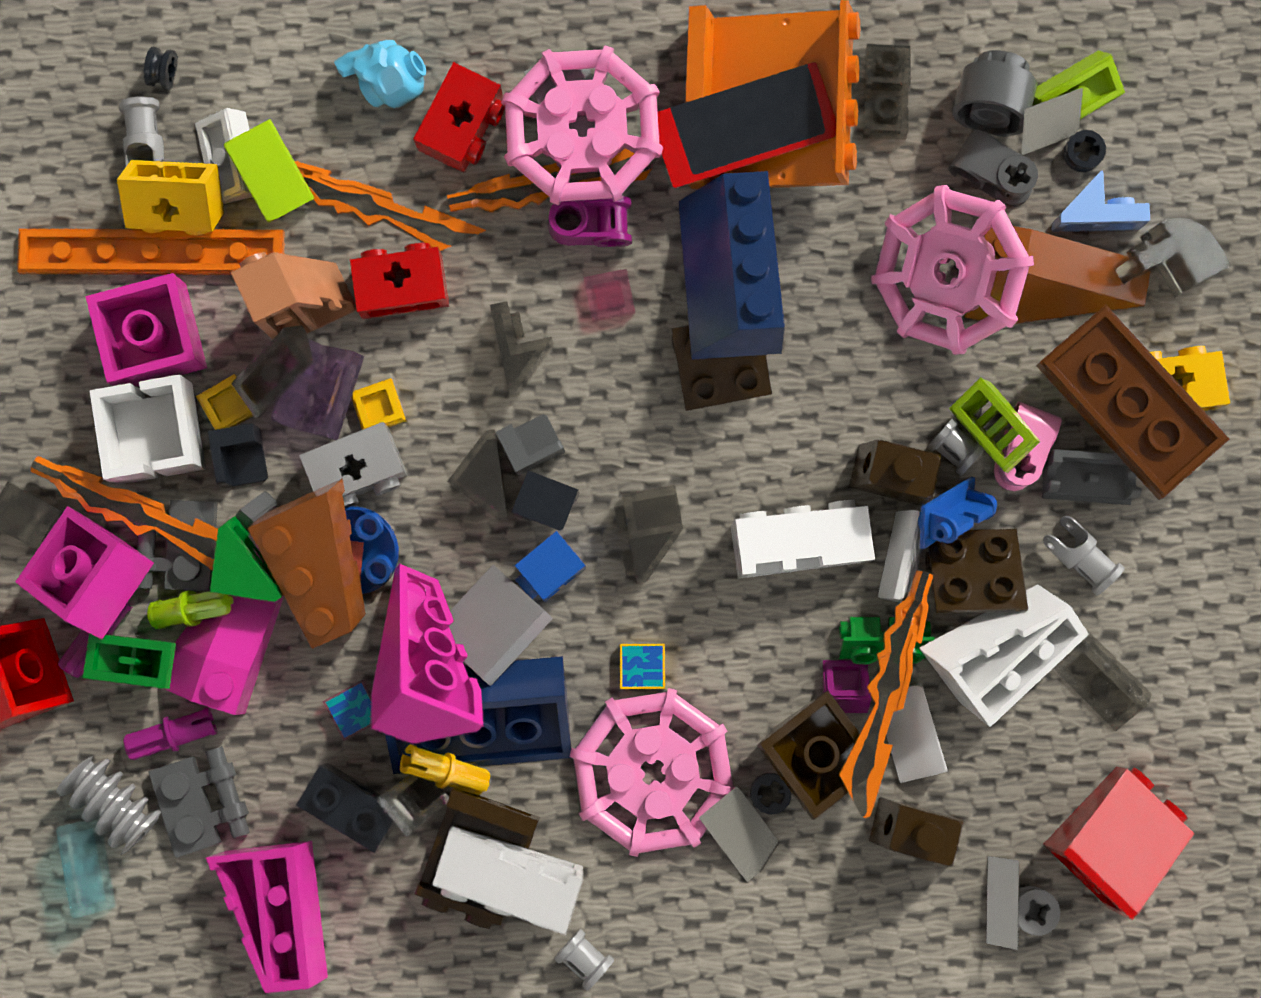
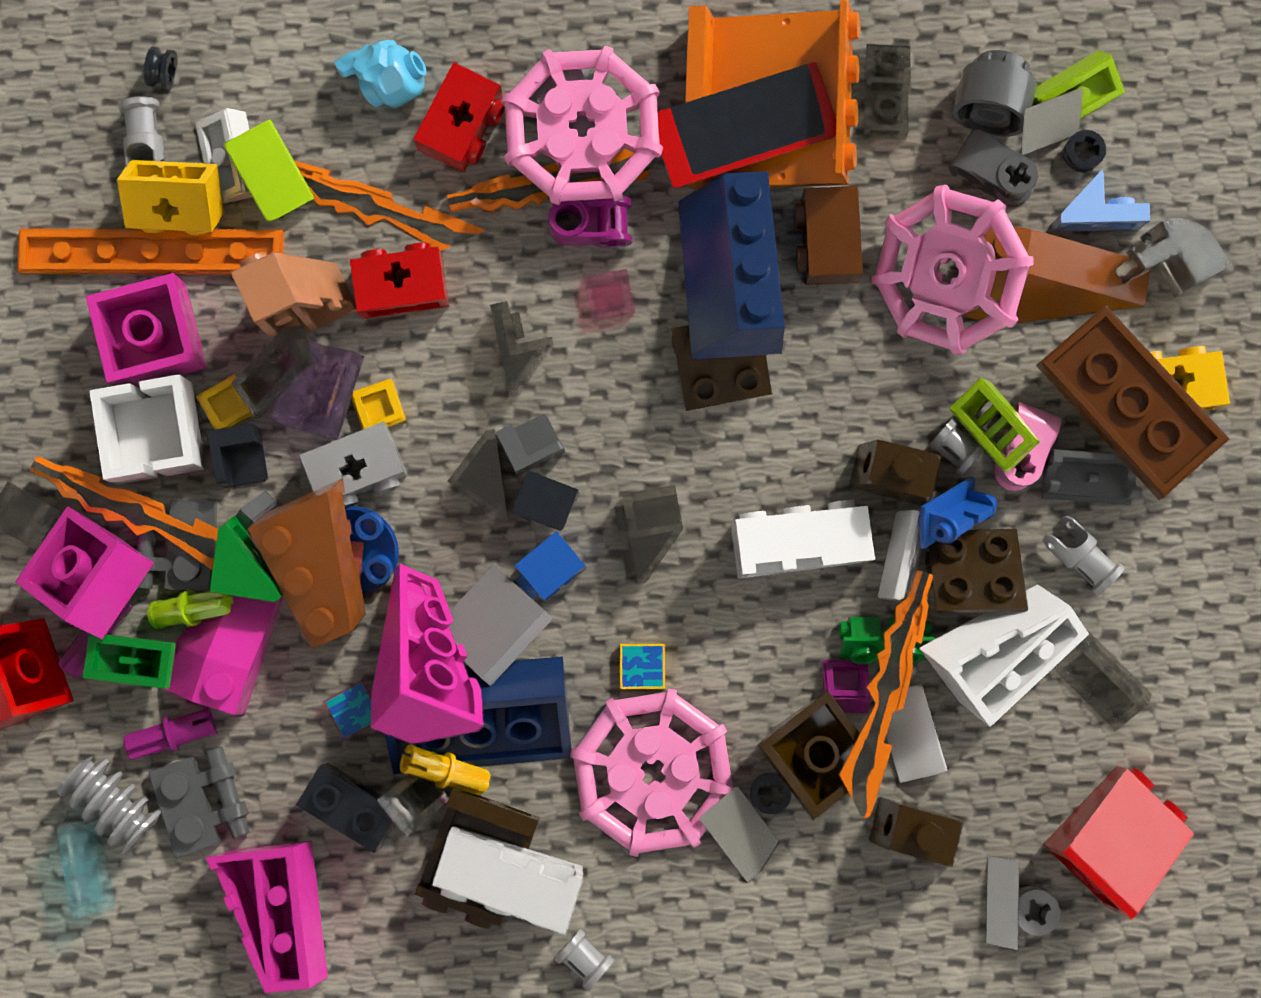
(829, 235): none -> reddish brown brick

